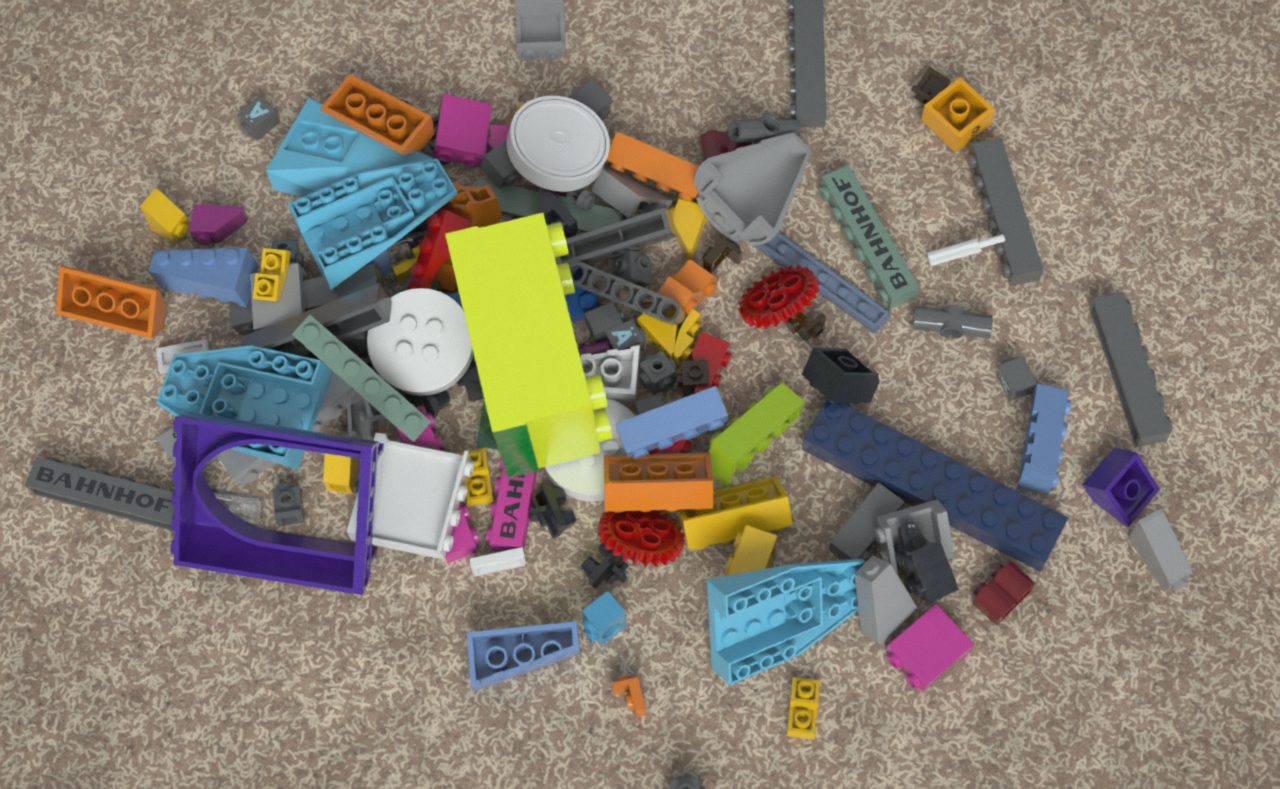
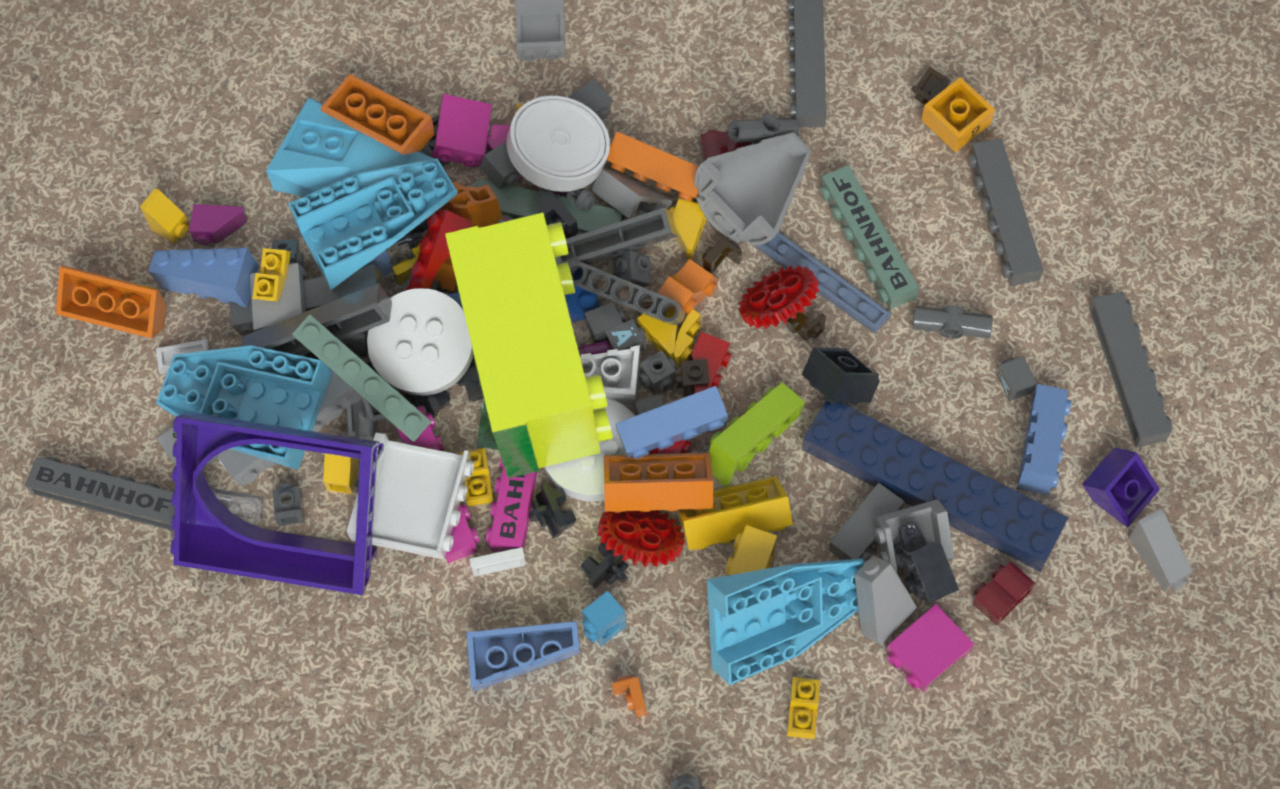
(257, 118): dark grey brick -> none
(962, 249): white axle -> none

